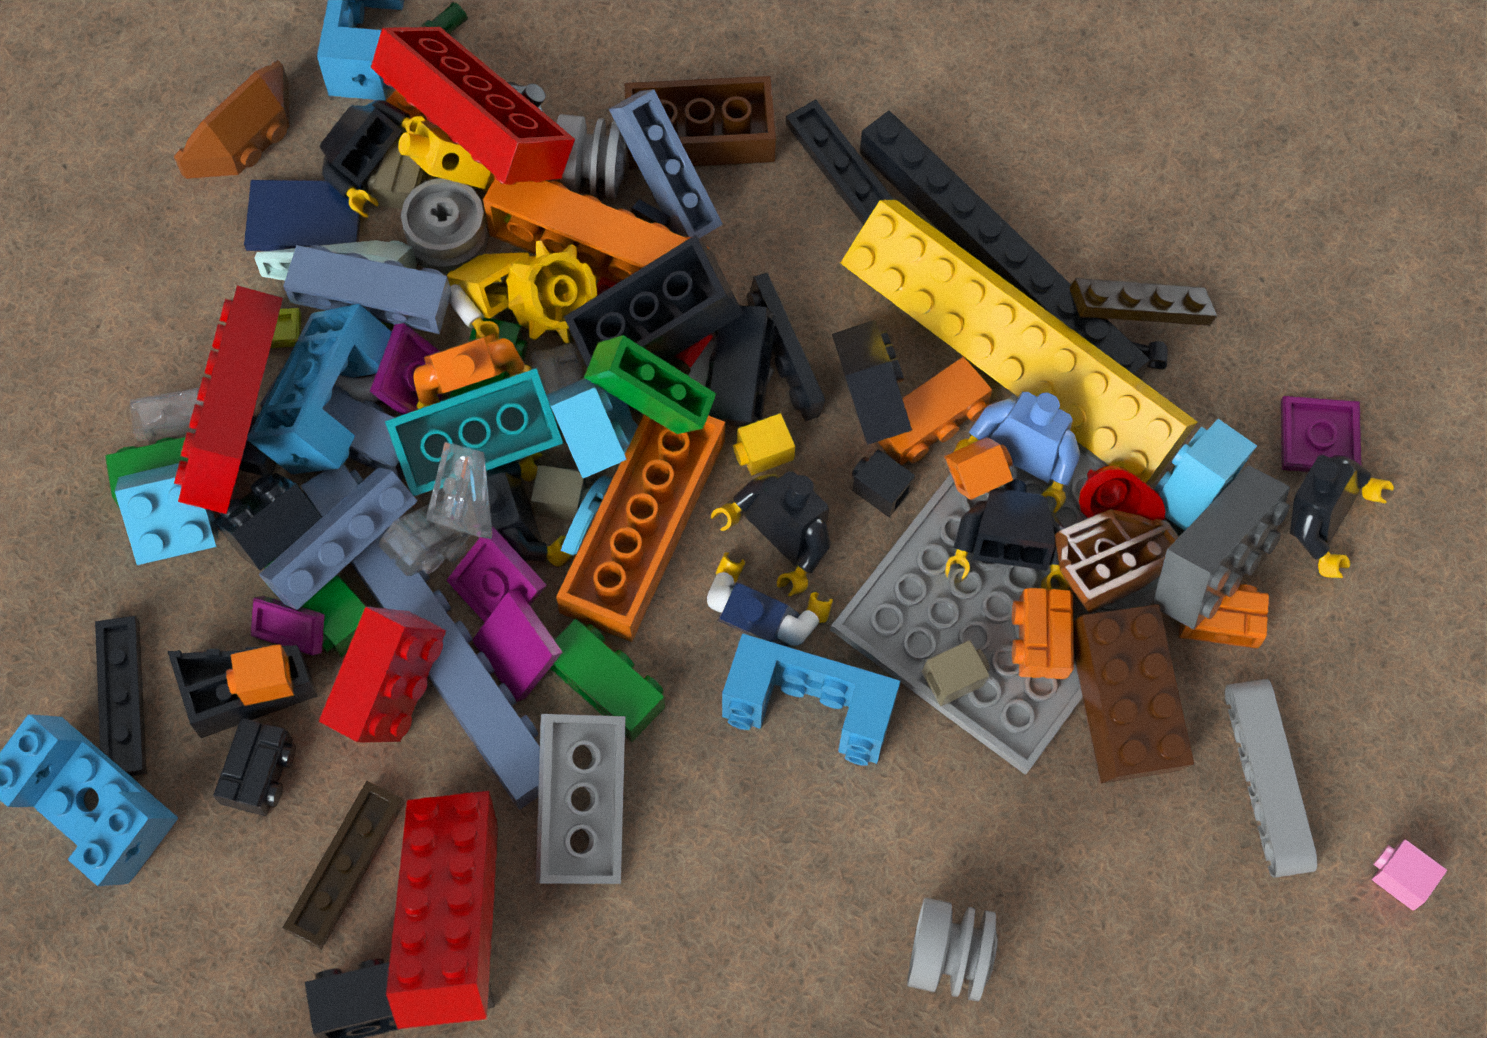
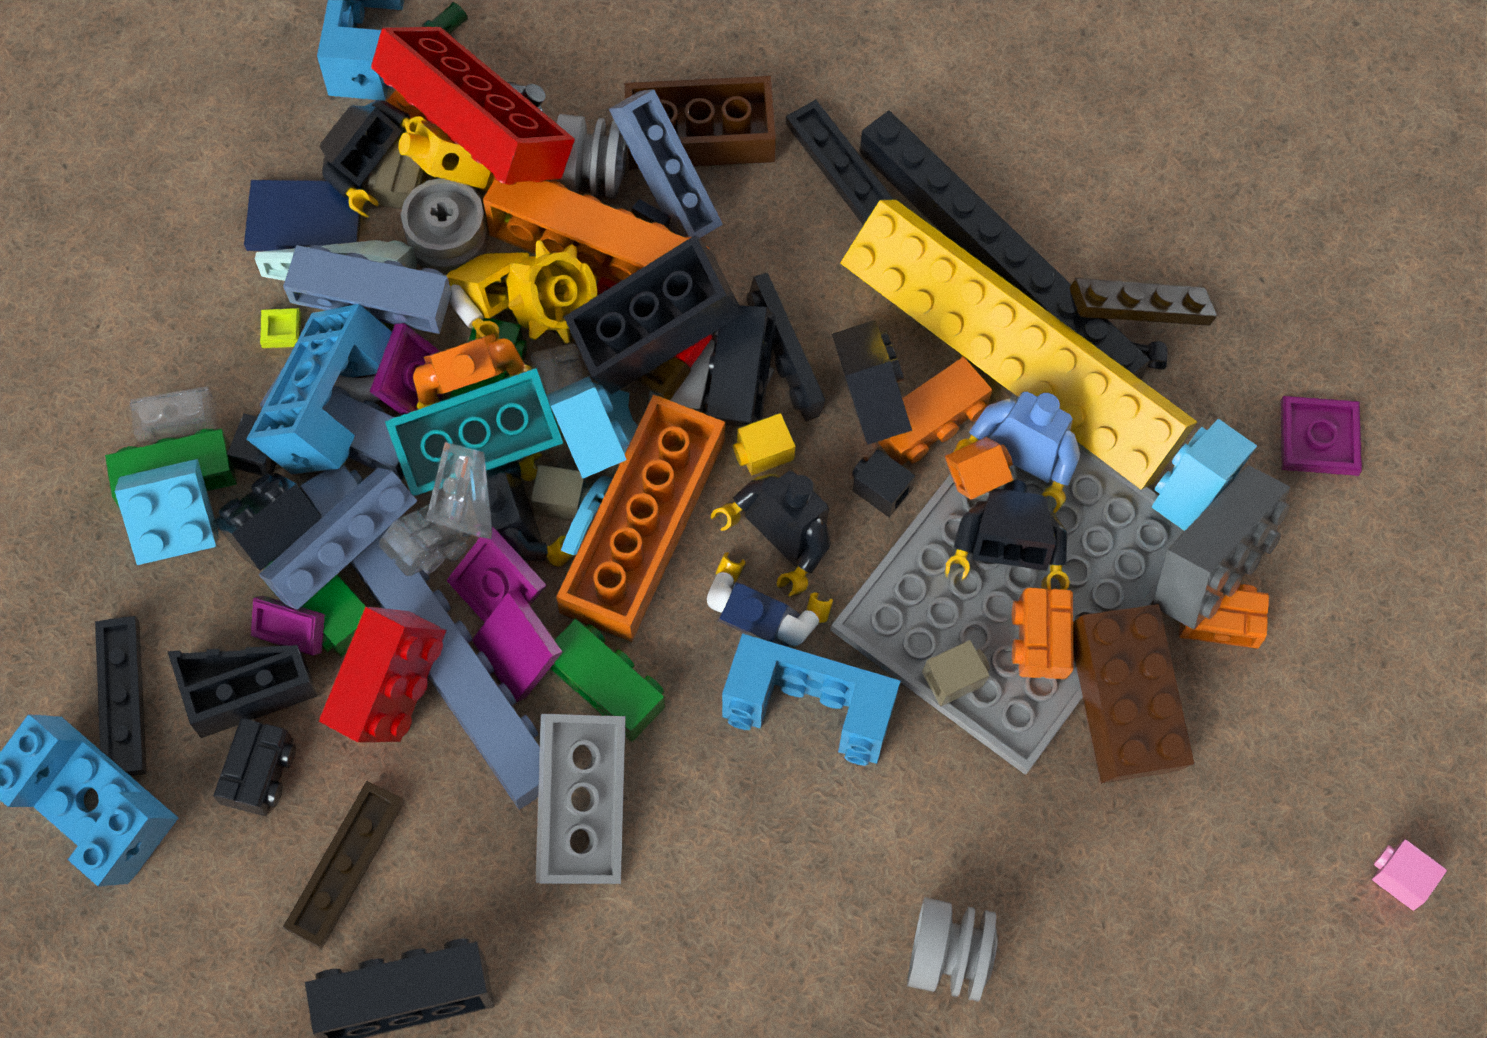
(228, 400): red brick -> none
(239, 127): dark orange wedge -> none
(260, 675): orange brick -> none
(444, 911): red brick -> none
(650, 385): green brick -> none
(1112, 555): dark orange wedge -> none
(1121, 491): red piece -> none
(1272, 777): light grey beam -> none
(1324, 503): black torso -> none

